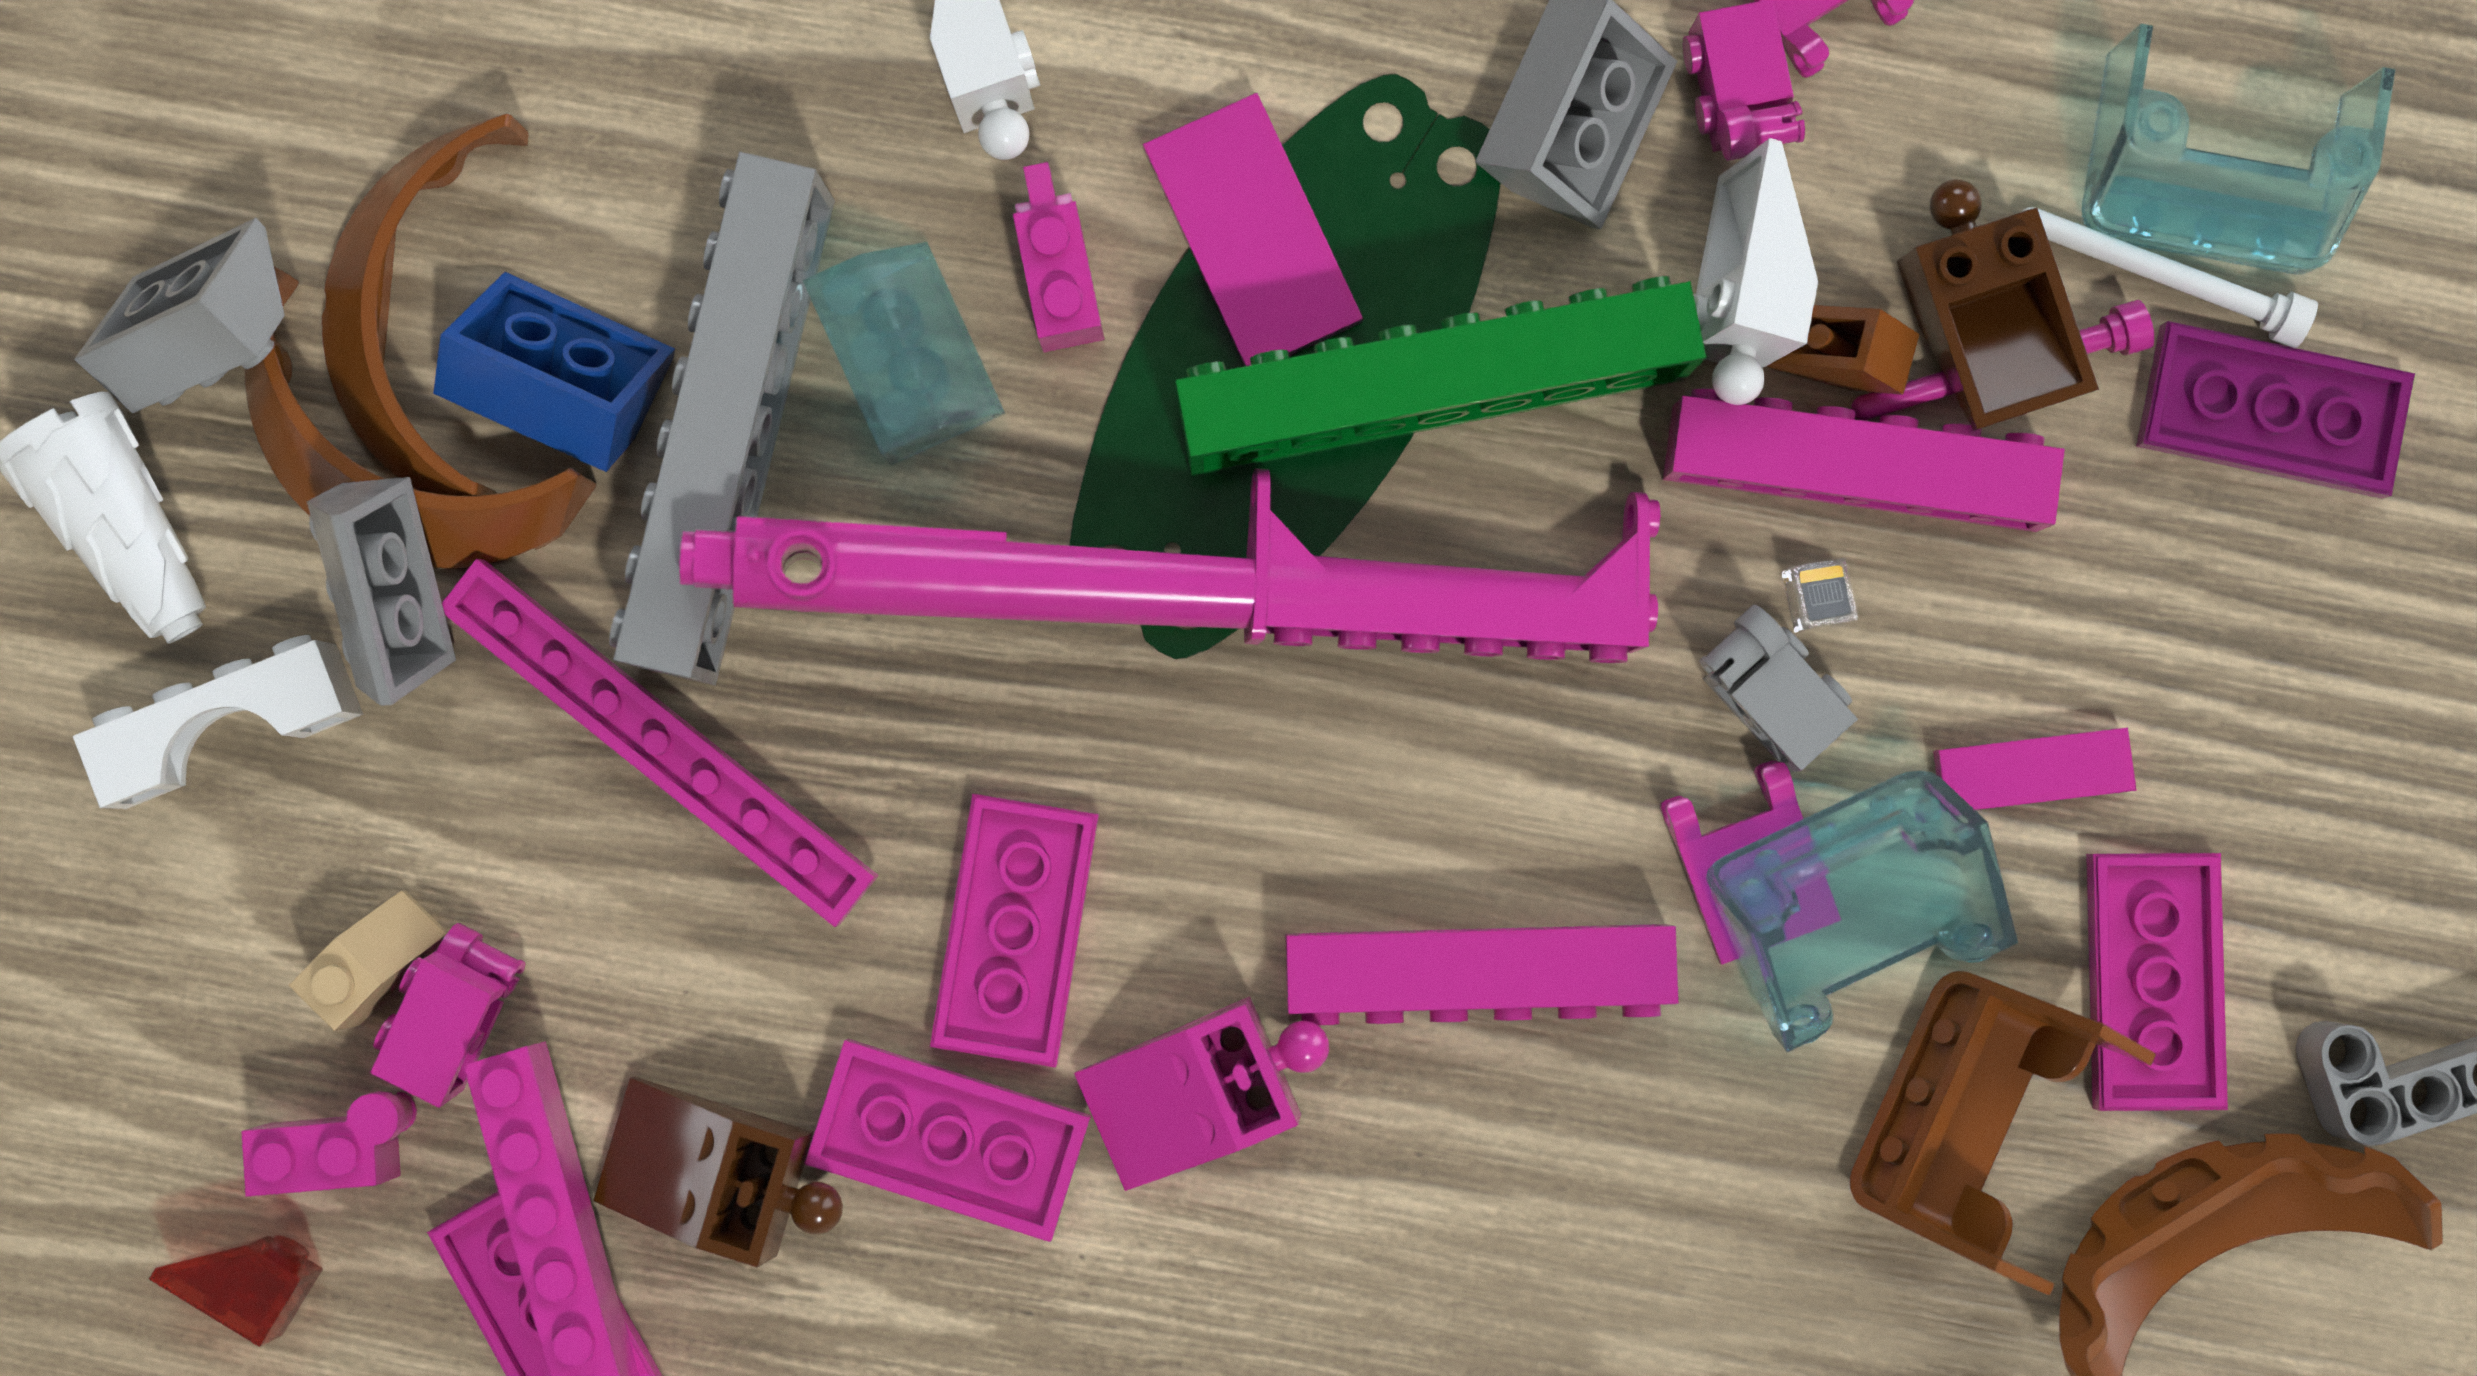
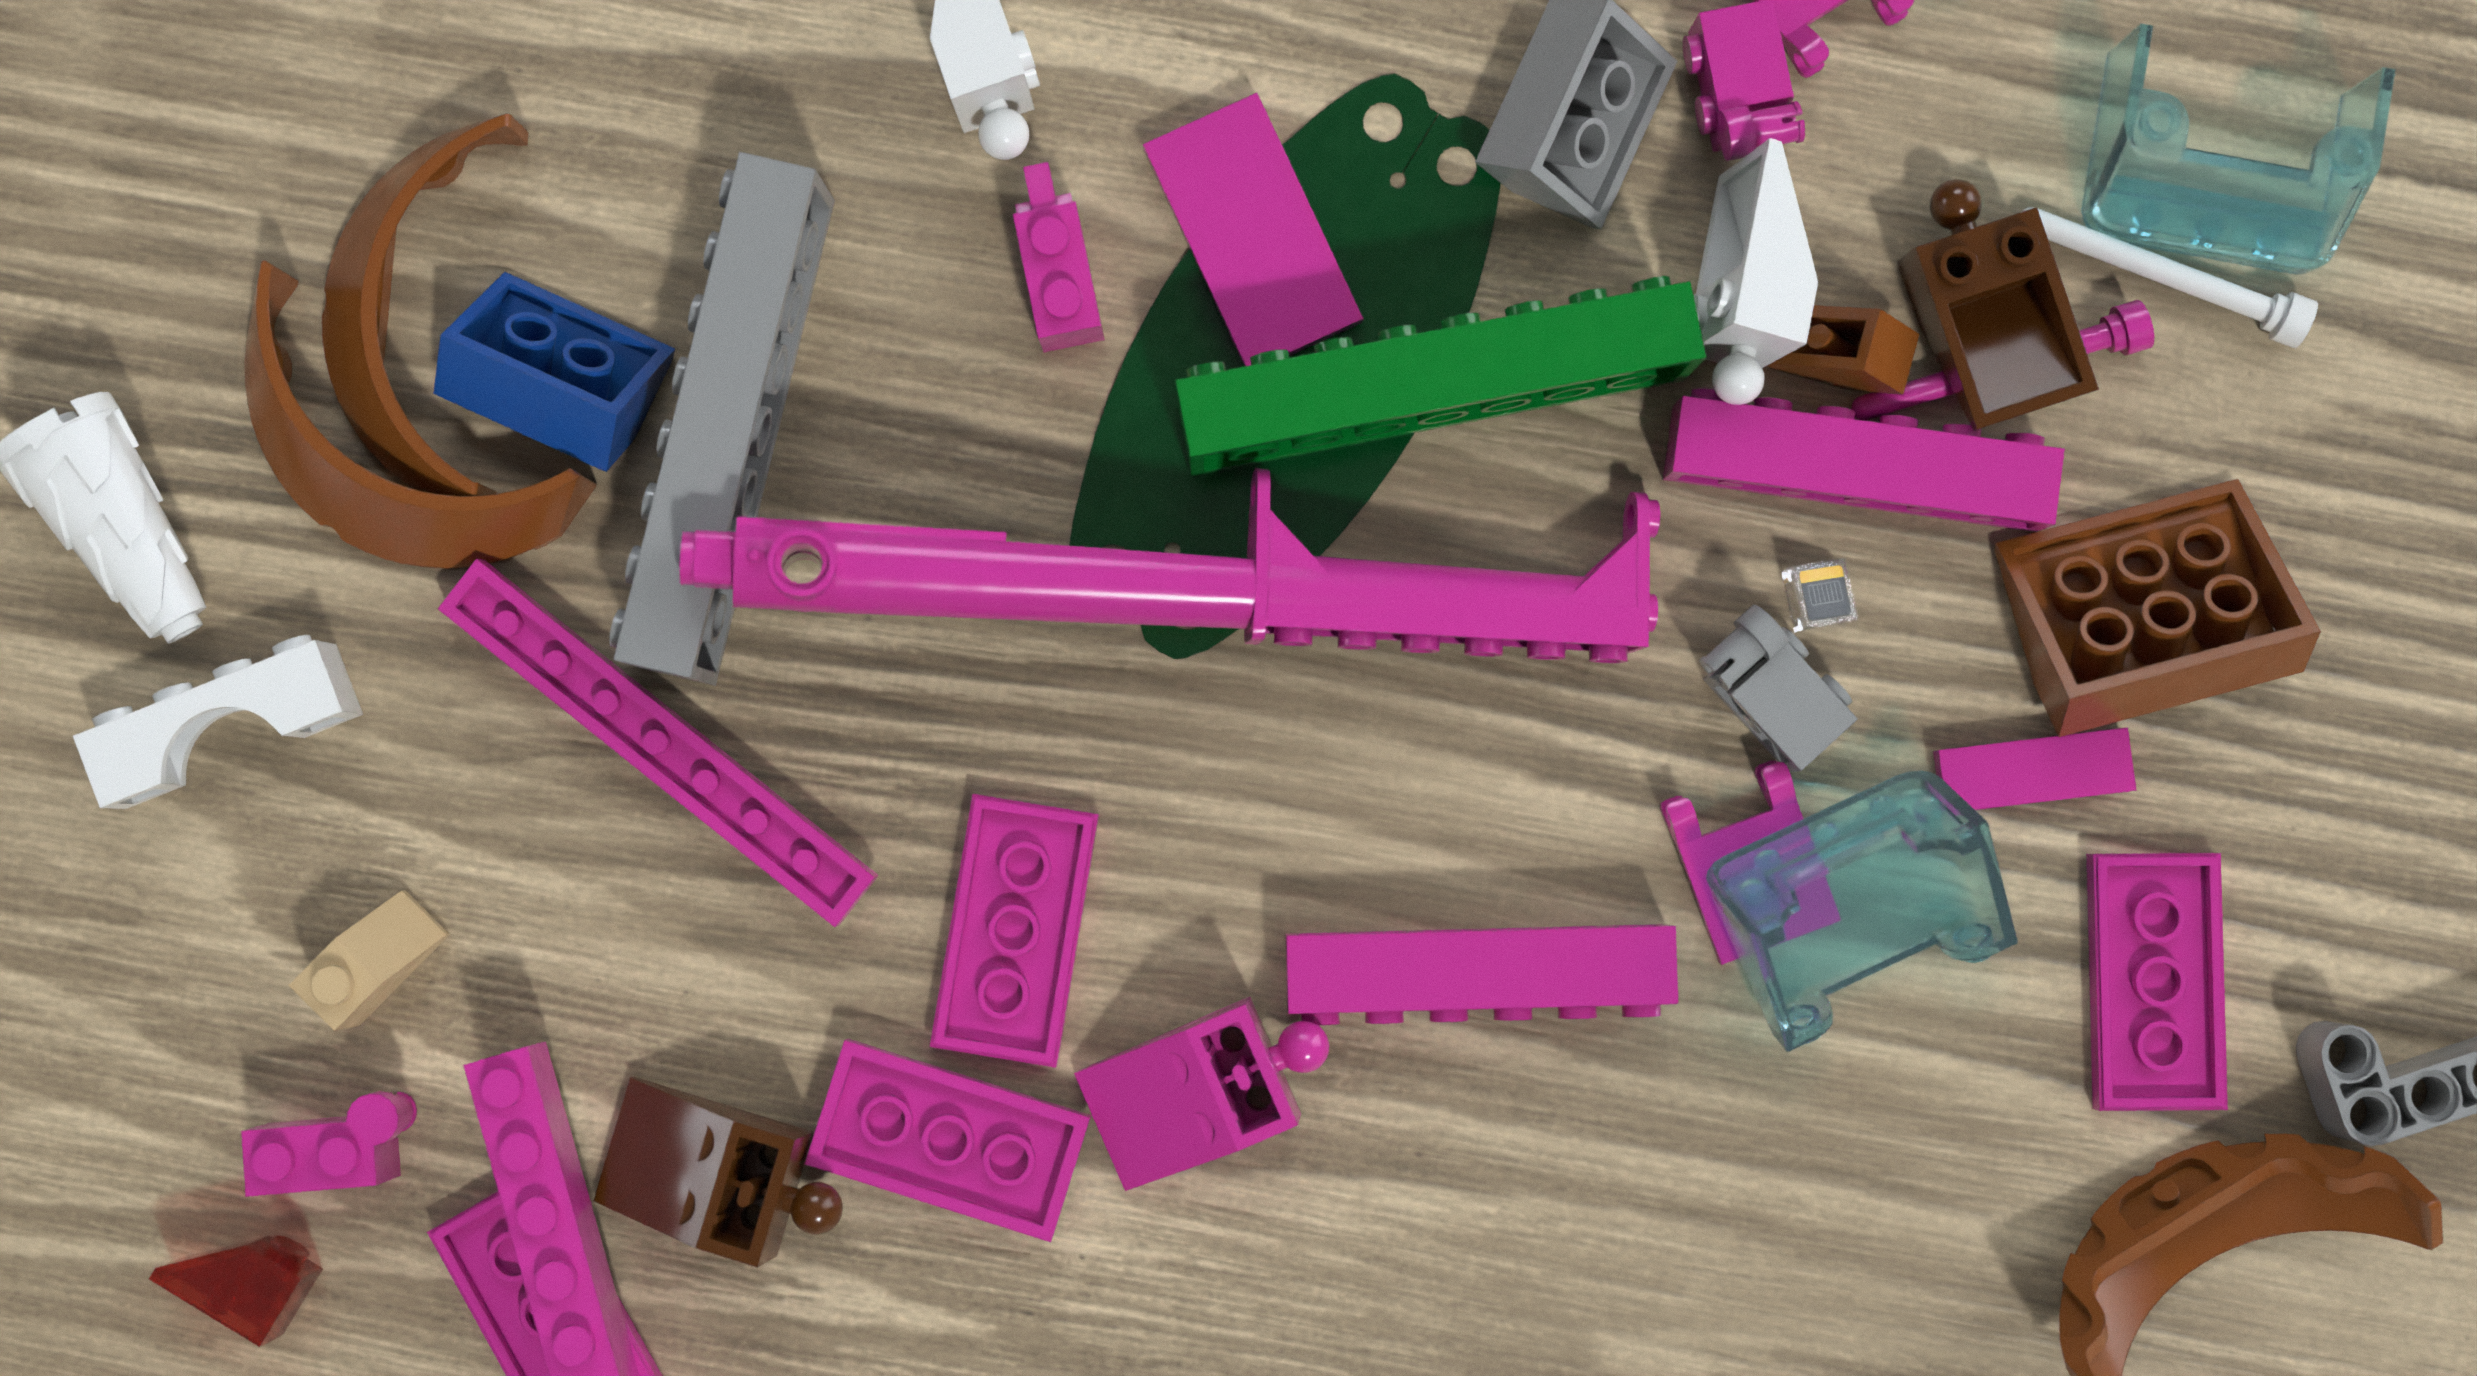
(188, 320): light grey slope -> none
(382, 585): light grey slope -> none
(444, 1015): dark pink hinge -> none
(903, 349): clear light blue slope -> none
(1956, 1105): dark orange windscreen -> none
(2154, 607): none -> dark orange slope
(2275, 410): magenta tile -> none

